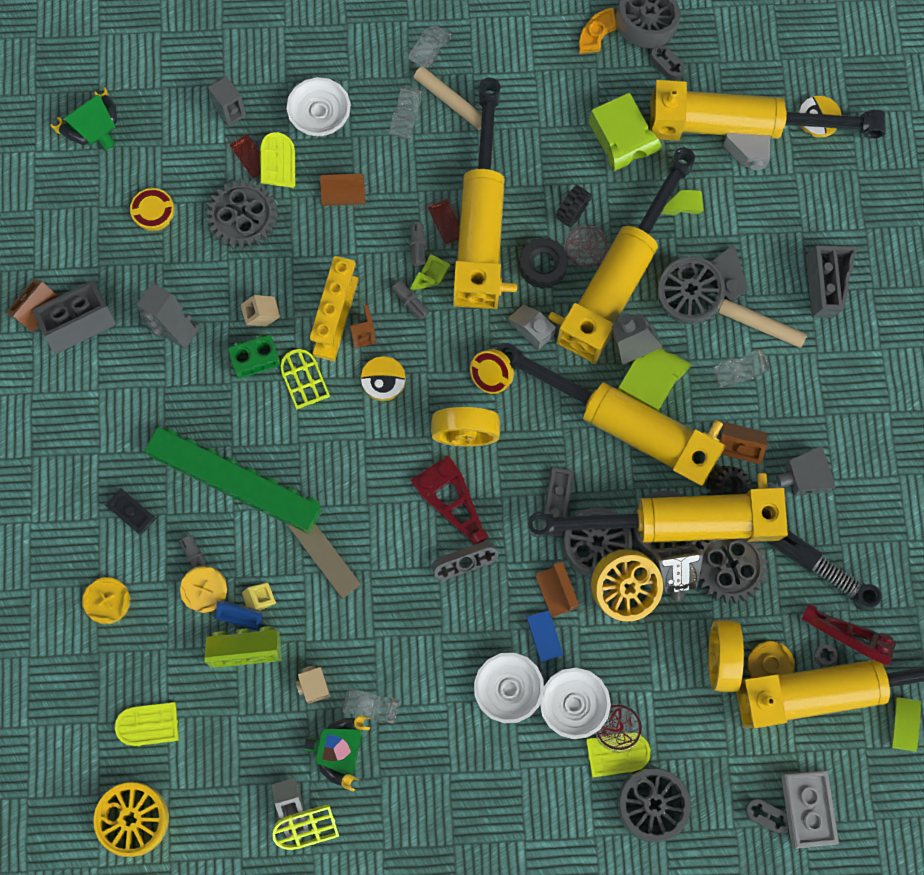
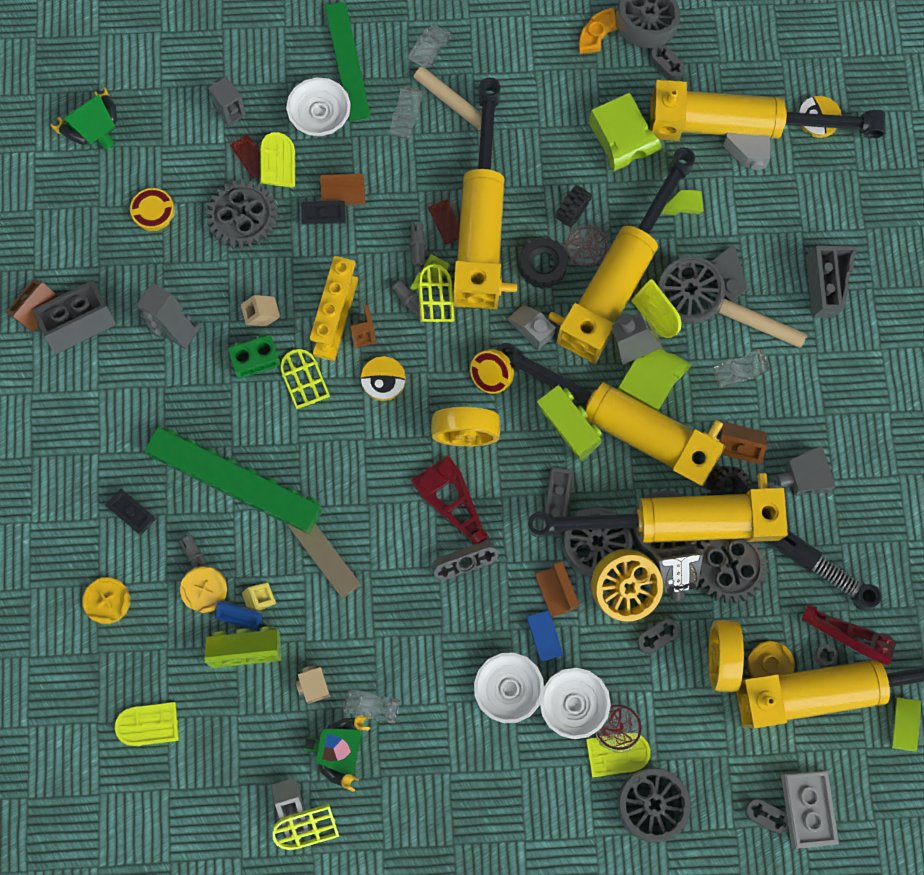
(102, 814): yellow piece -> none
(323, 212): none -> black plate
(347, 60): none -> green tile
(431, 302): none -> neon yellow window
(570, 422): none -> lime slope
(654, 632): none -> dark grey beam
(658, 310): none -> neon yellow window

